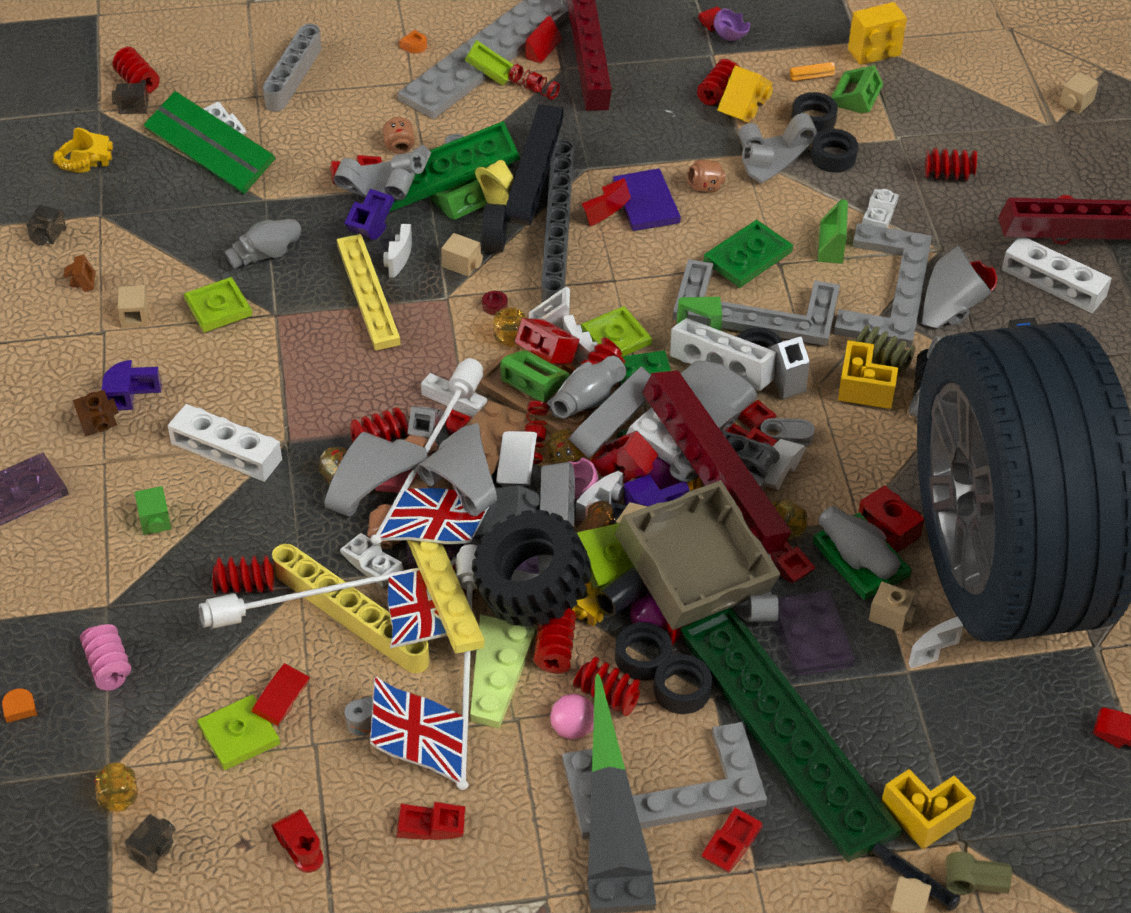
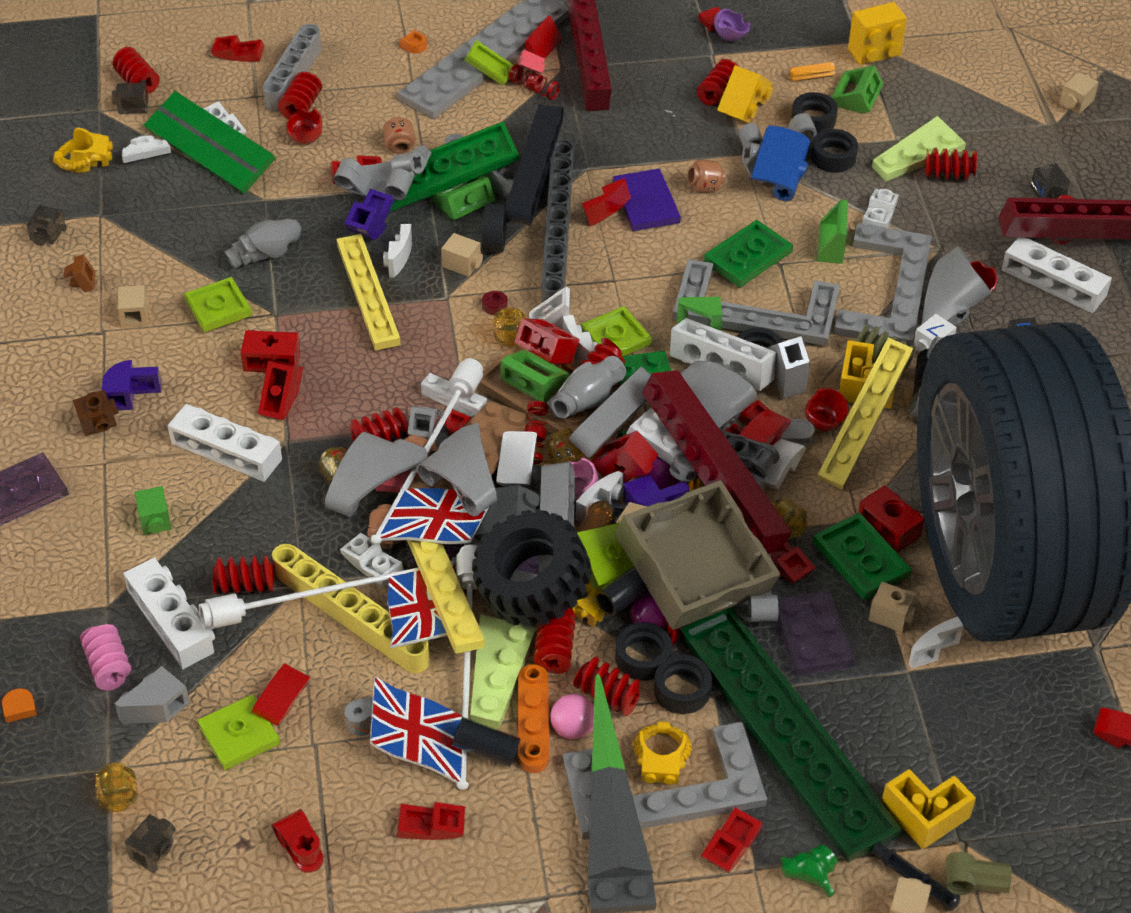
(144, 147): none -> white plate
(153, 700): none -> light grey slope
(169, 612): none -> white brick
(232, 49): none -> red slope
(267, 346): none -> red brick
(279, 389): none -> red slope
(300, 94): none -> red piece
(305, 126): none -> red hair
(486, 741): none -> black pin
(495, 182): light yellow piece -> none
(531, 61): none -> coral slope
(533, 718): none -> orange plate
(661, 767): none -> yellow piece
(766, 427): none -> red slope
(781, 160): none -> blue panel
(812, 867): none -> green animal
(827, 409): none -> red hair
(860, 542): light grey animal -> none
(865, 413): none -> light yellow plate
(911, 151): none -> yellowish green wing
(930, 329): none -> white brick
(1049, 182): none -> clear smoke brick

